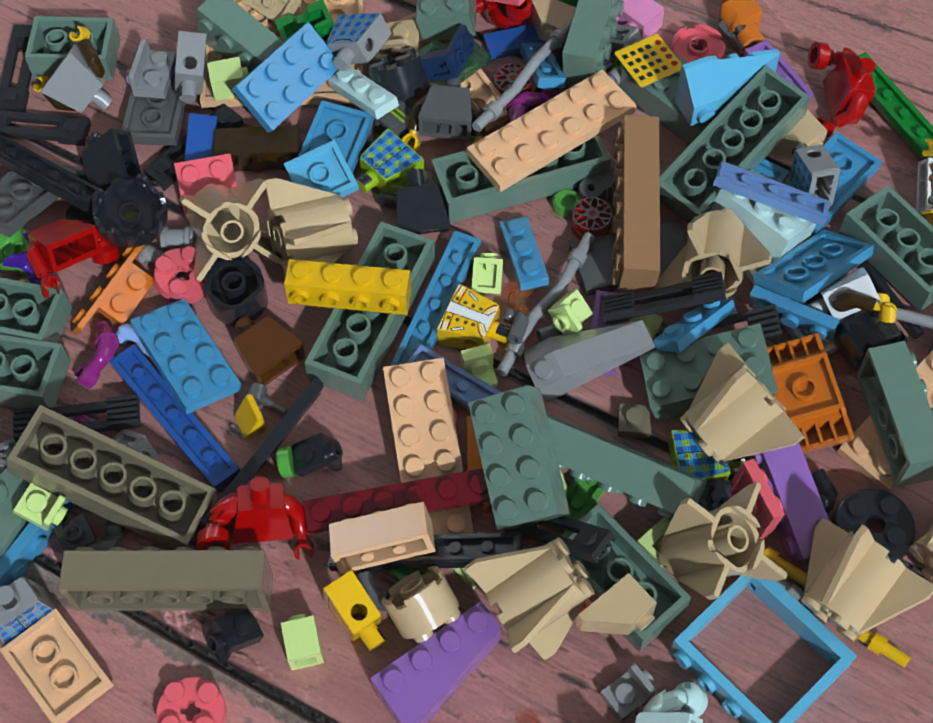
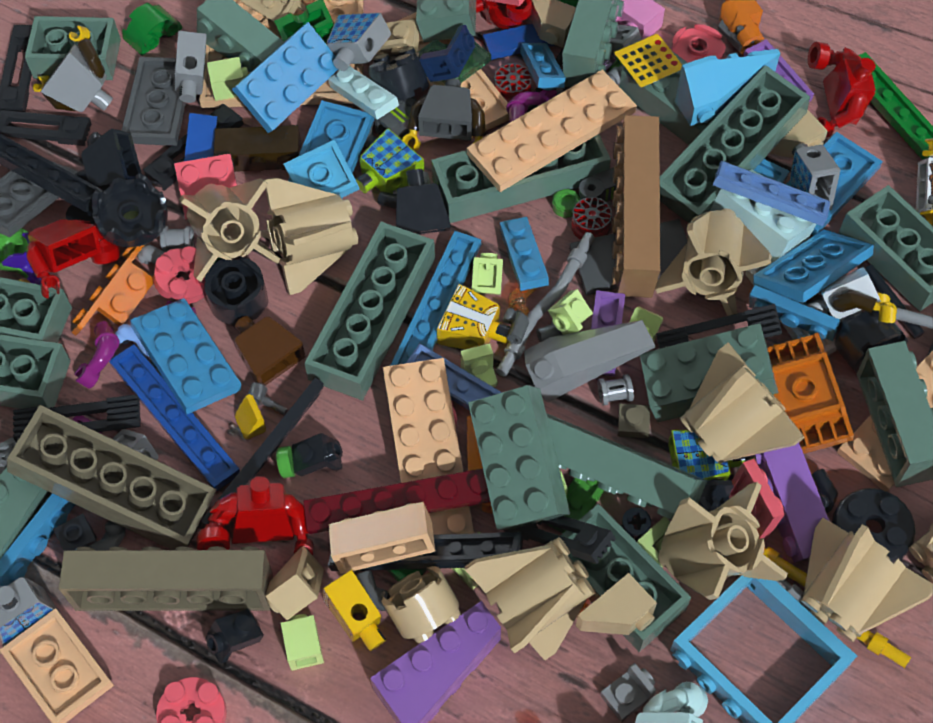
(41, 507): yellowish green bracket -> none
(148, 26): none -> green cylinder
(151, 71): light grey bracket -> none
(295, 584): none -> tan slope
(348, 287): yellow brick -> none
(495, 108): light grey bar -> none
(615, 389): none -> light grey bush
(642, 522): none -> black bush
(693, 325): dark azure plate -> none
(706, 290): black container -> none

